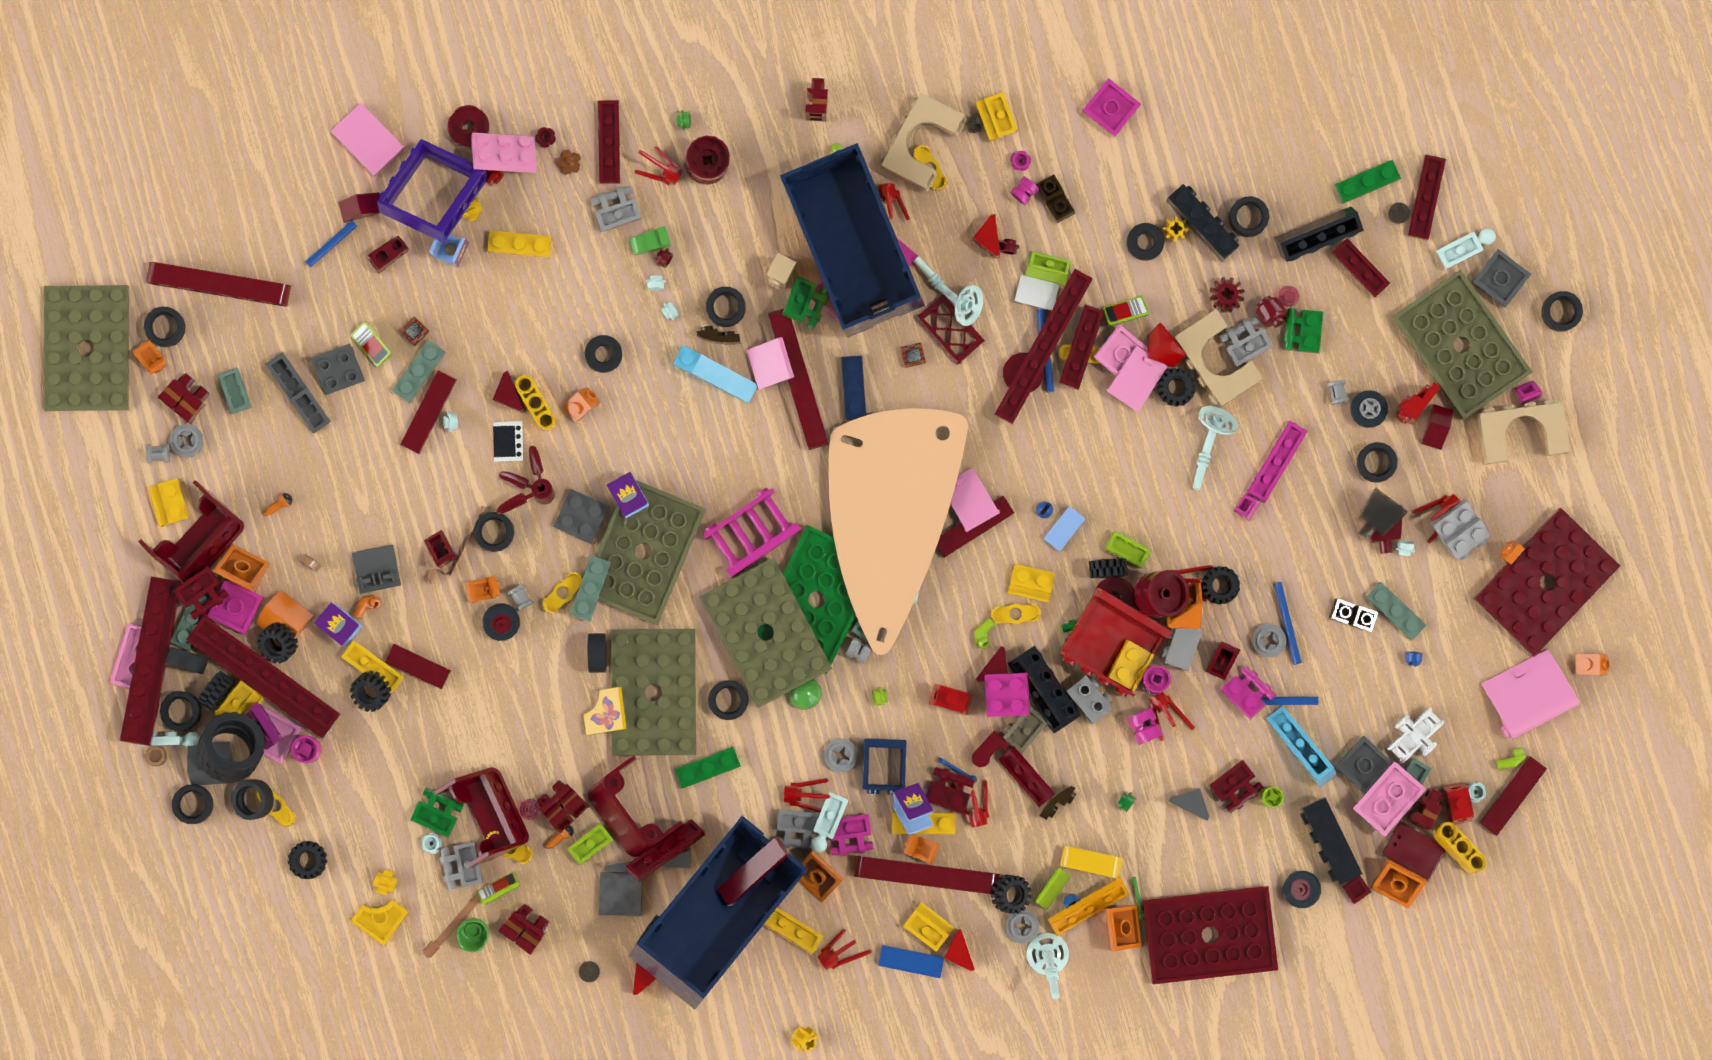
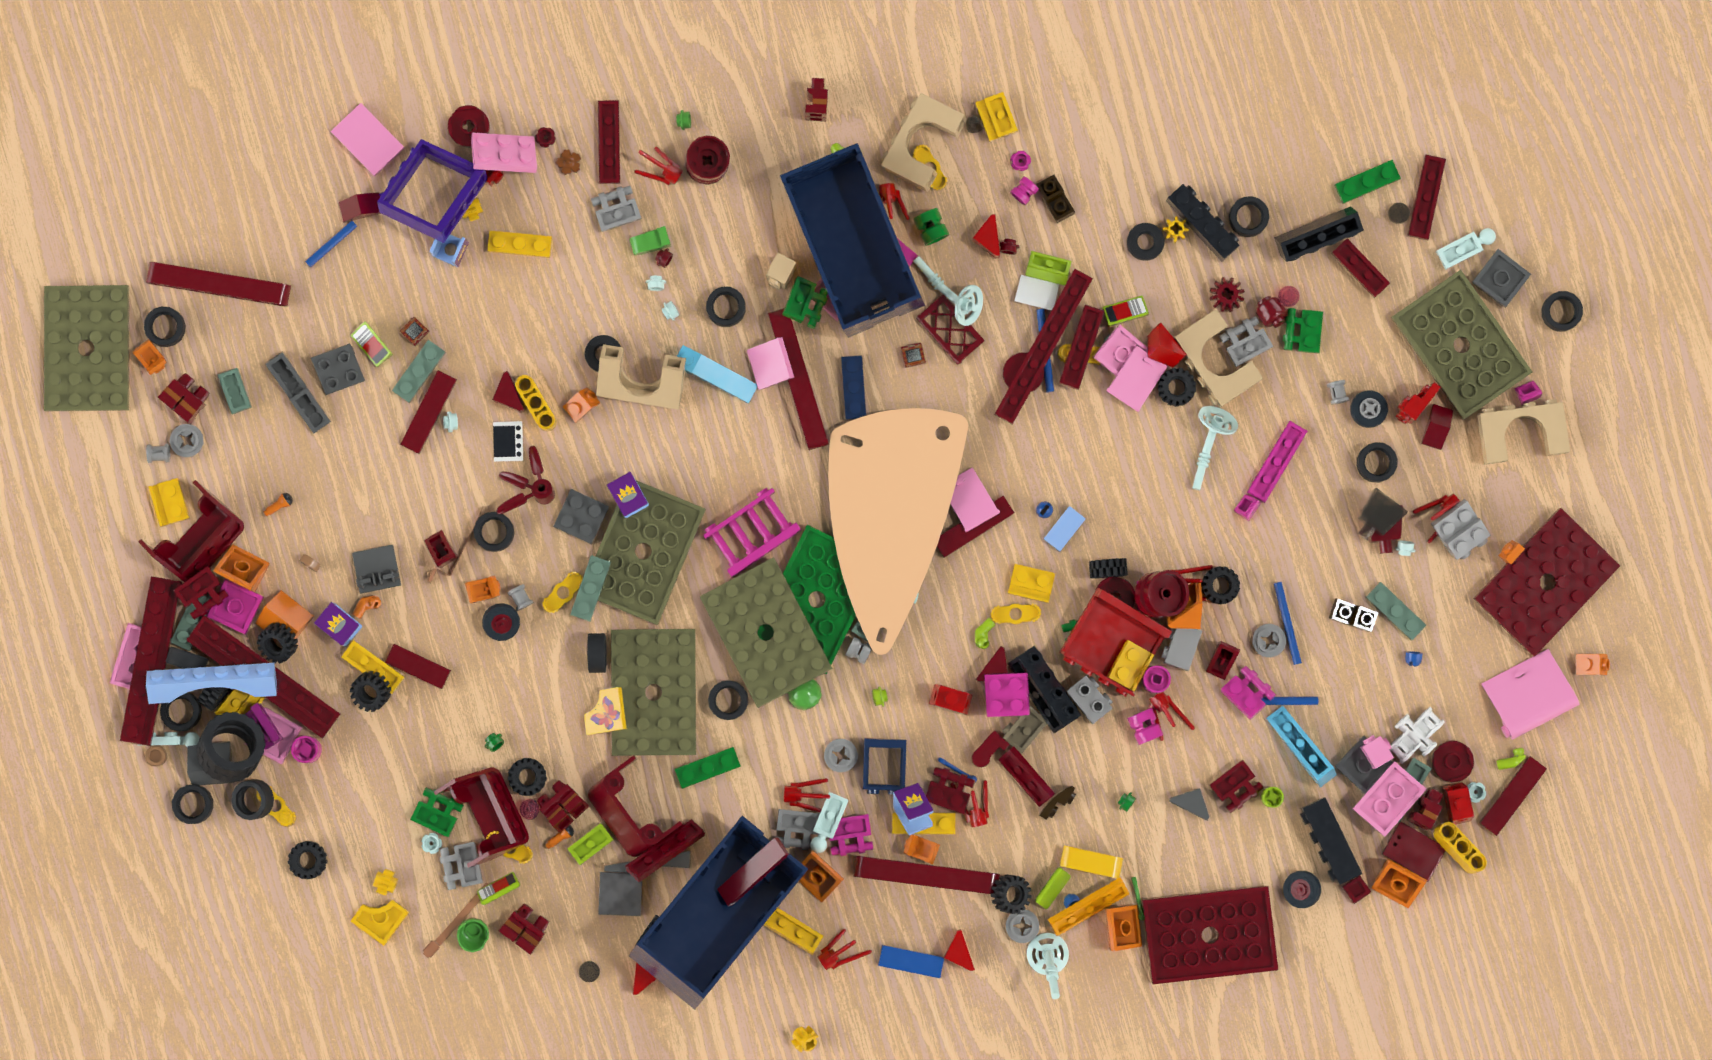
(254, 679): none -> light blue arch
(387, 254): dark red leg -> none
(494, 742): none -> green plate
(540, 777): none -> black tyre
(616, 385): none -> tan arch
(711, 335): dark brown slope -> none
(928, 926): yellow plate -> none
(934, 233): none -> green wheel
(1111, 107): dark pink plate -> none
(1128, 548): lime plate -> none
(1377, 751): none -> bright pink brick
(1452, 761): none -> dark red tile

